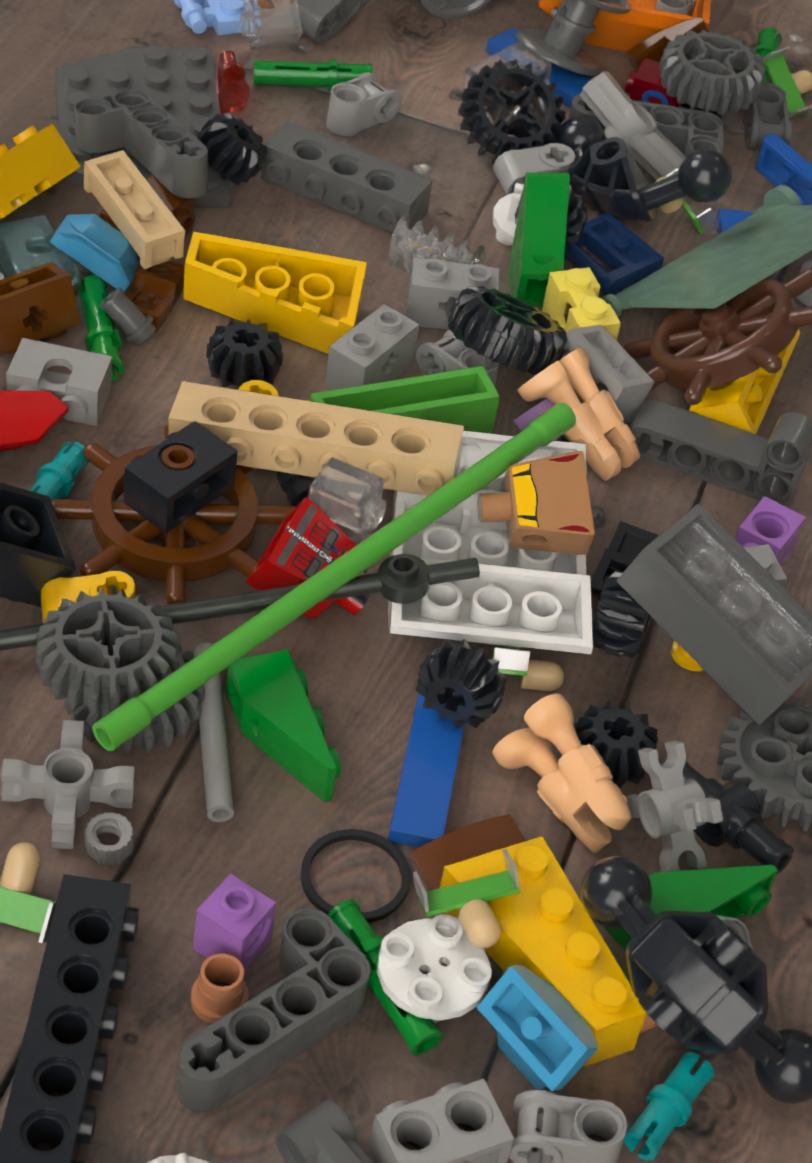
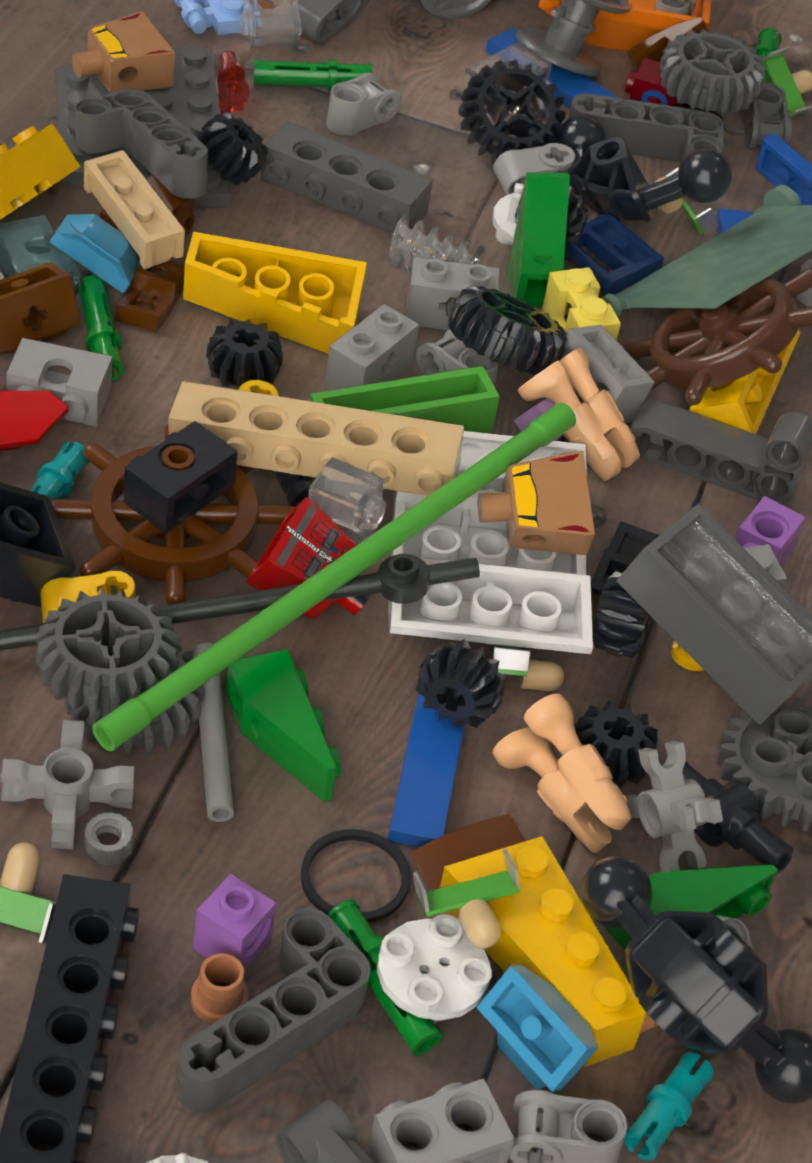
(127, 55): none -> medium nougat torso
(128, 317): dark grey pin -> none
(632, 124): light grey piece -> none

